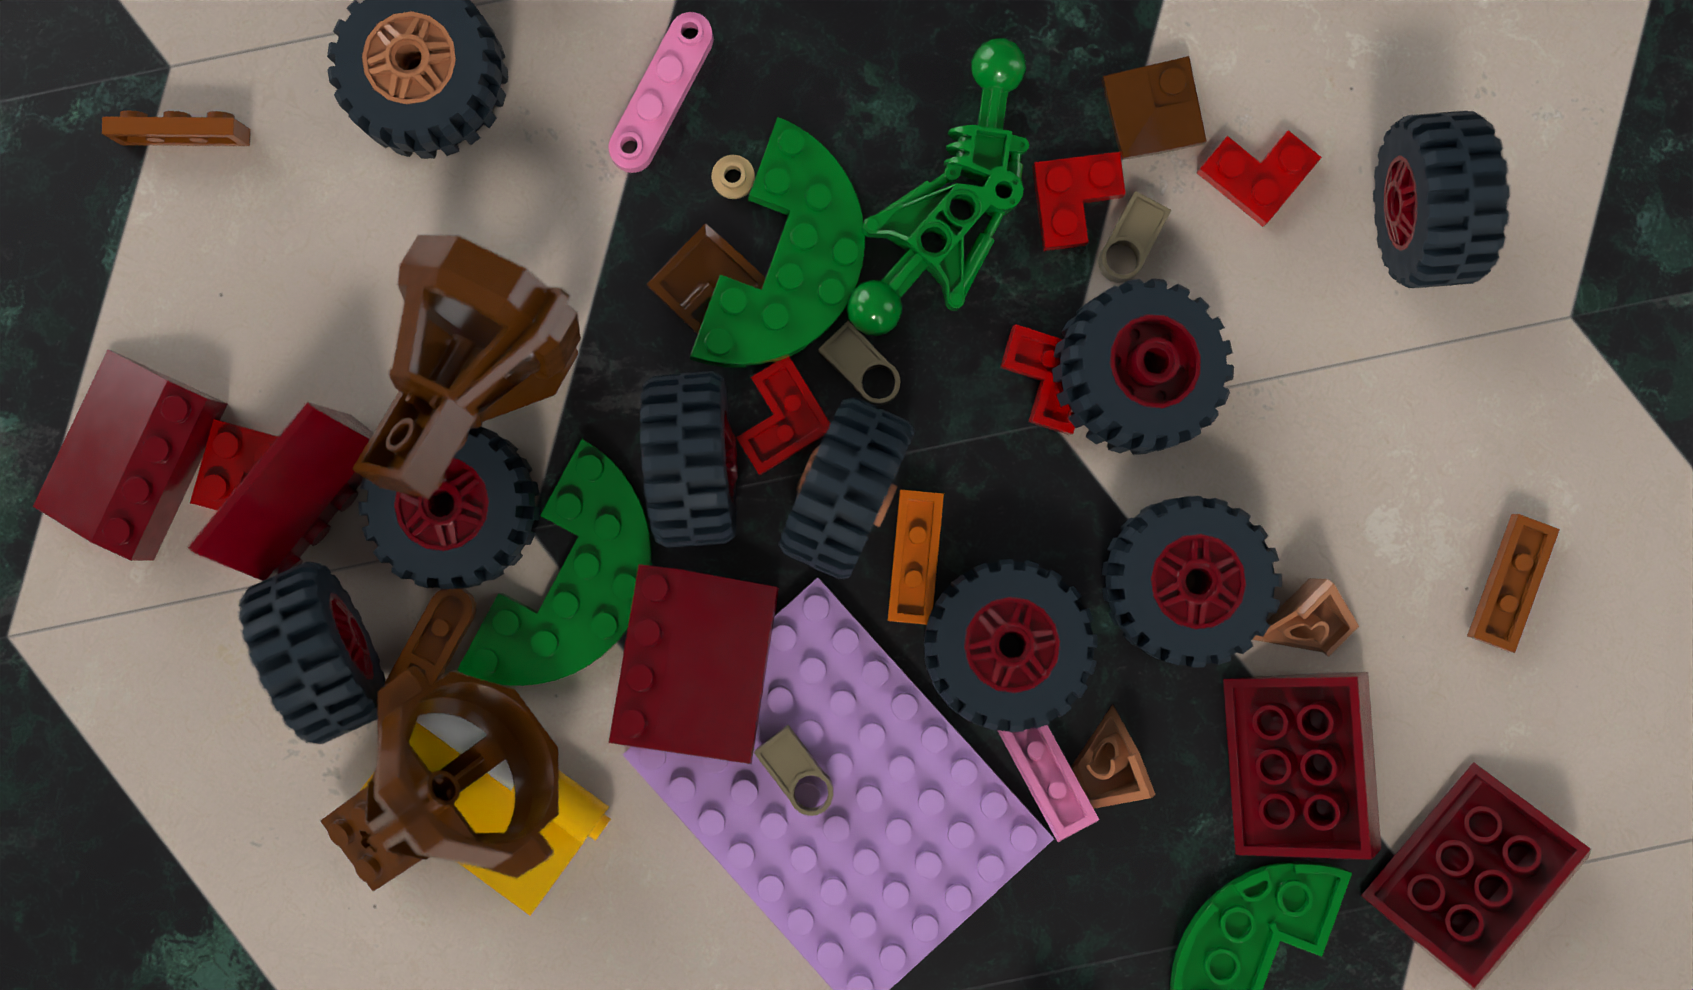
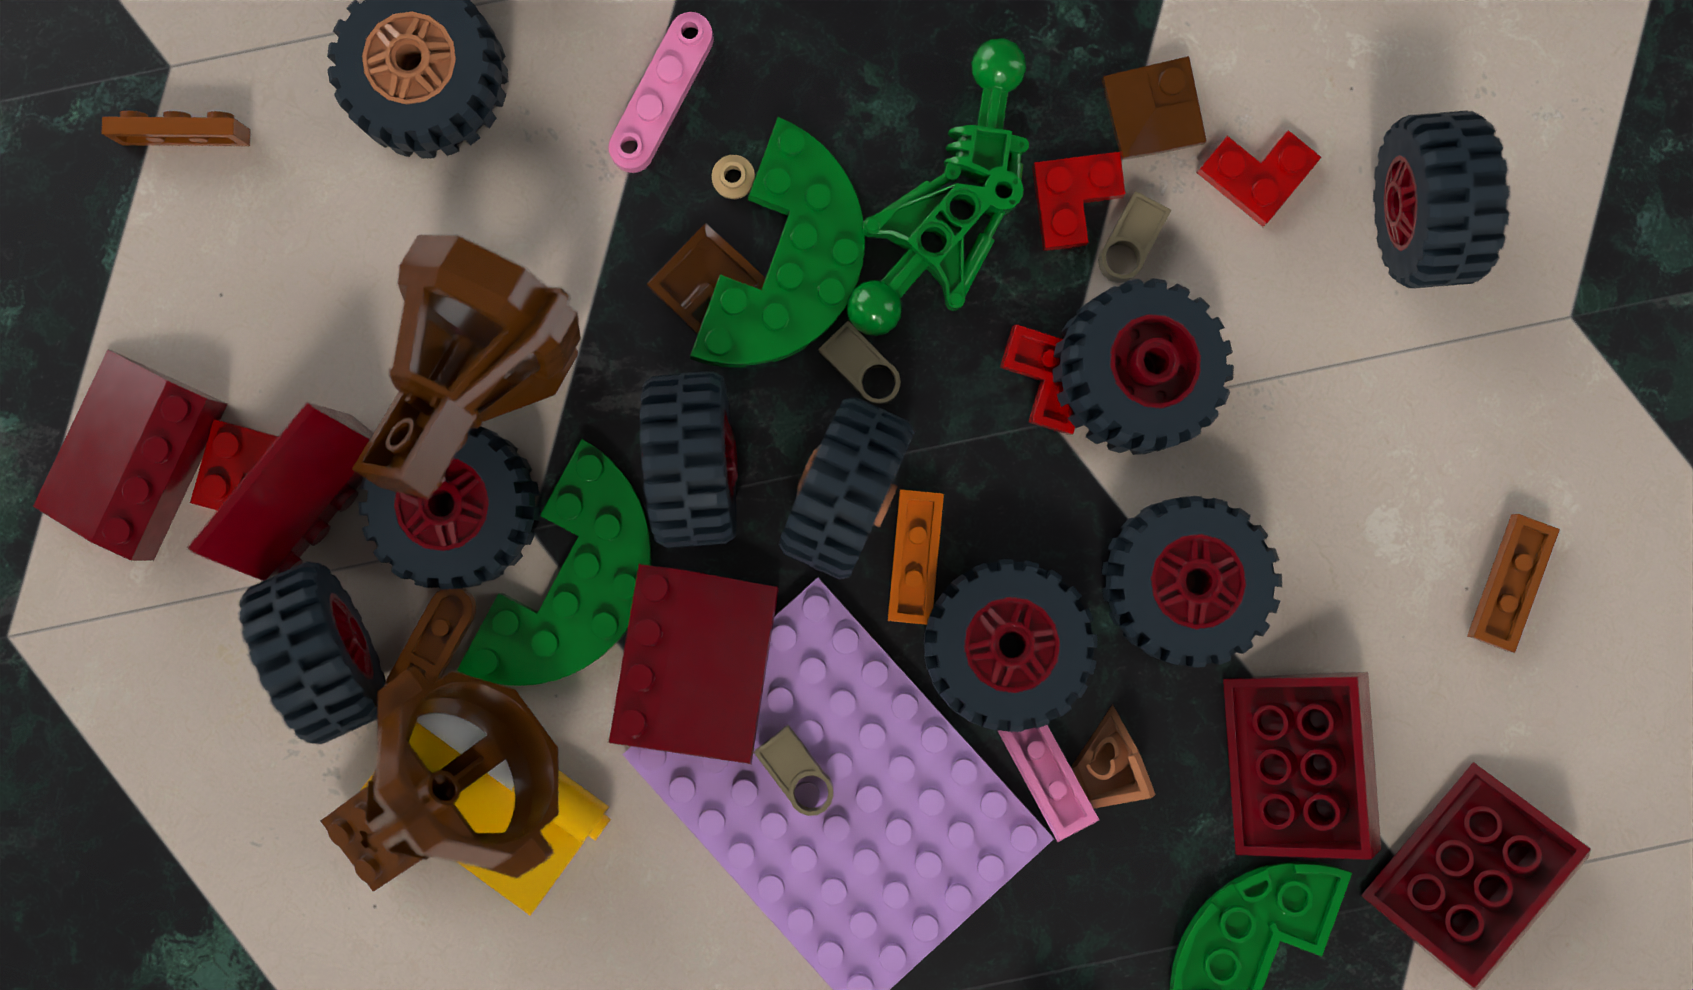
(795, 418): red plate -> none
(1312, 619): nougat slope -> none

